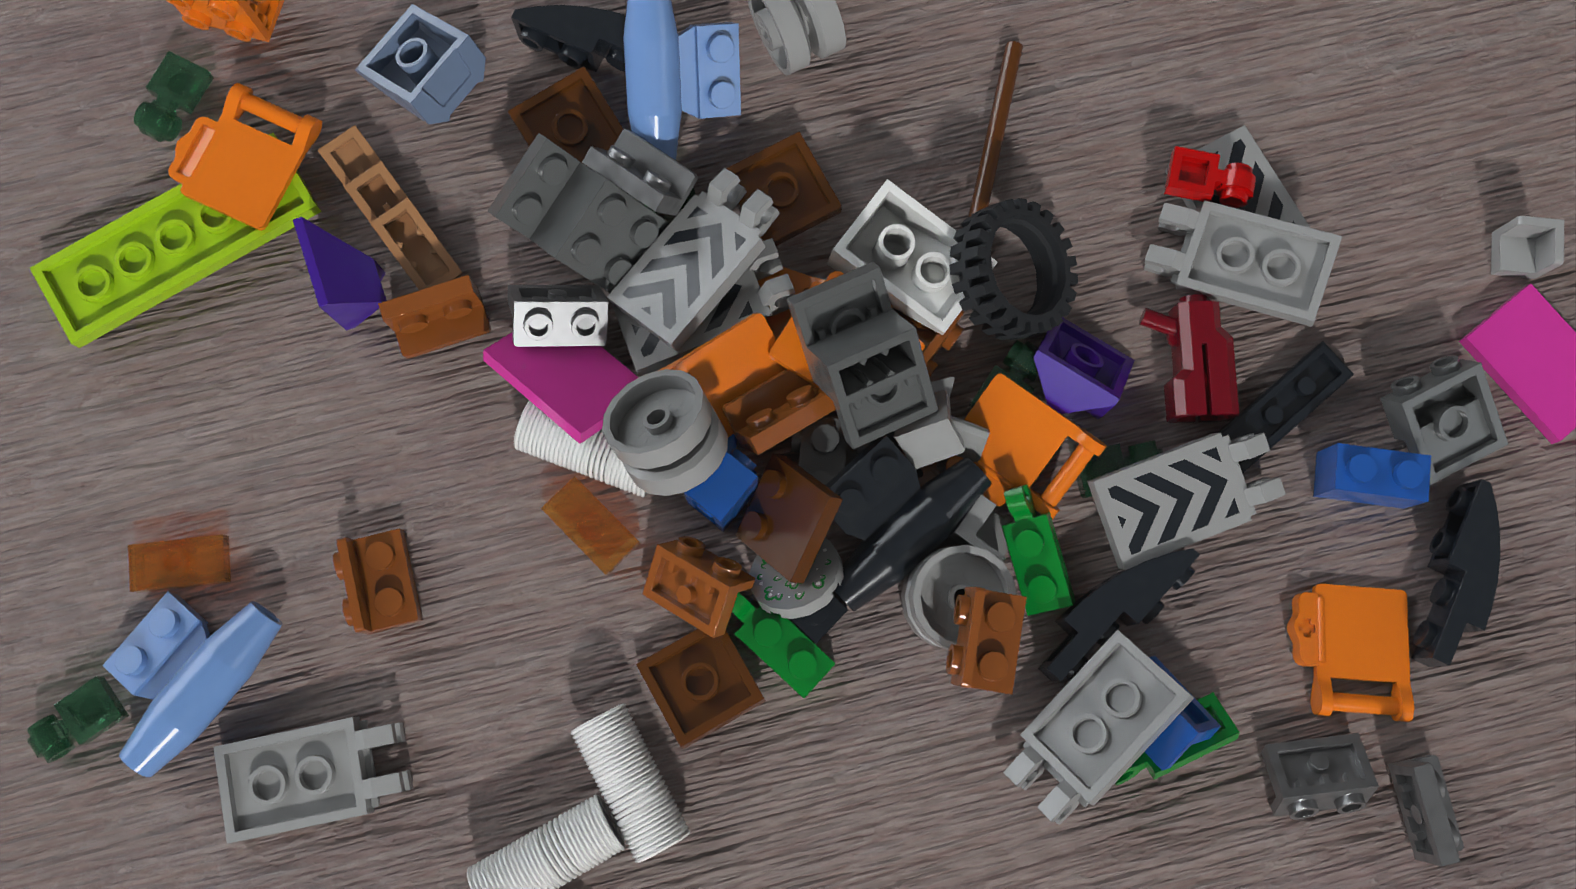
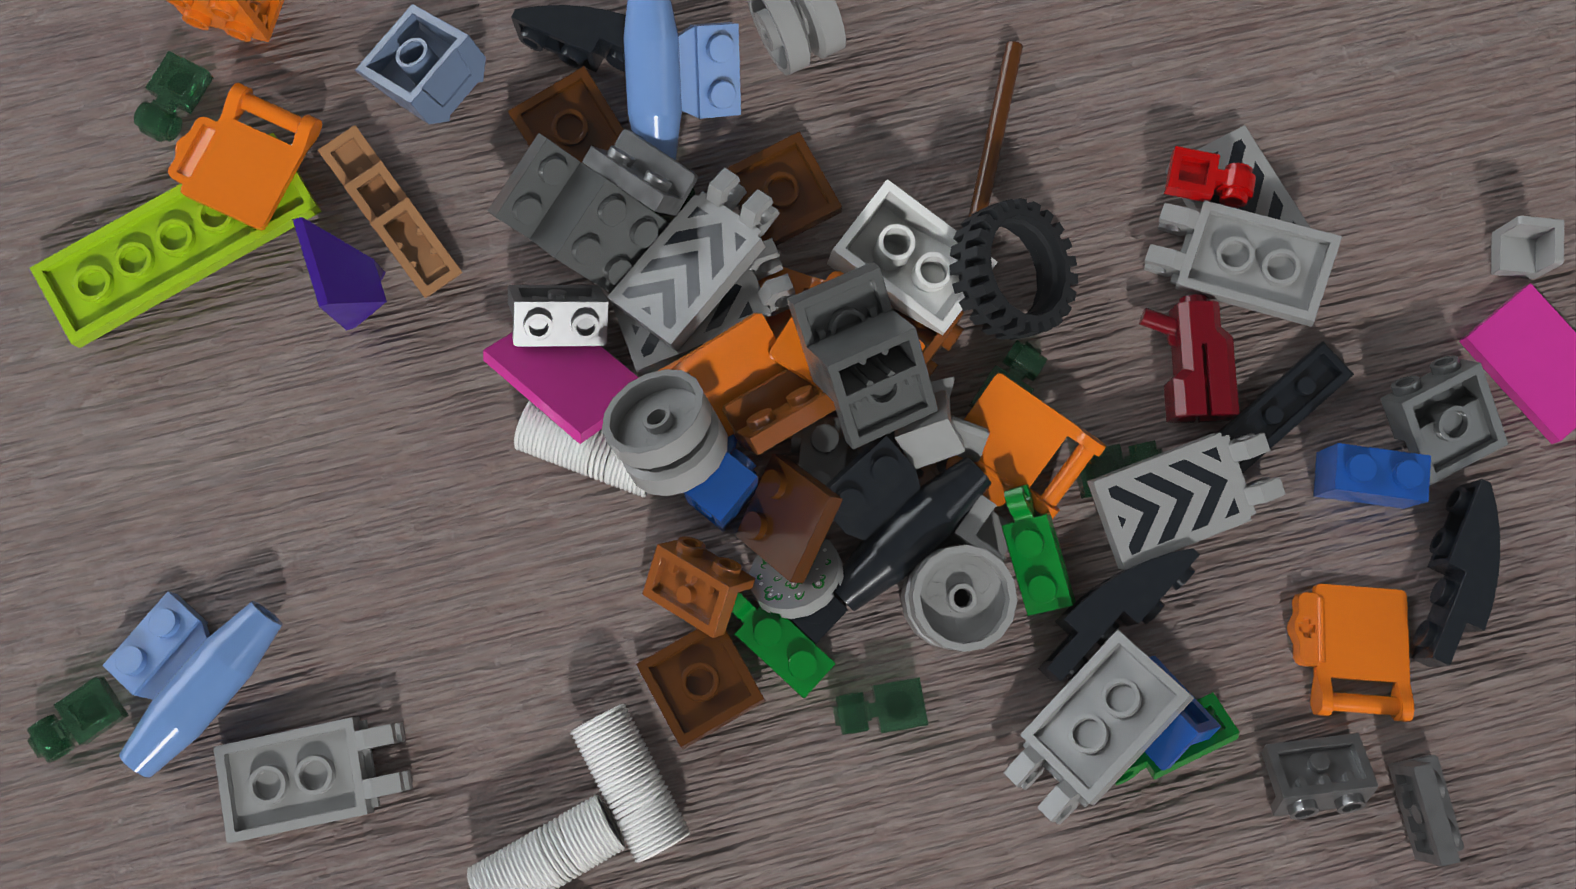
(179, 563): clear orange plate -> none
(377, 582): dark orange bracket -> none
(436, 316): dark orange bracket -> none
(590, 526): clear orange plate -> none
(895, 704): none -> clear green plate
(986, 640): dark orange bracket -> none
(1080, 371): dark purple slope -> none

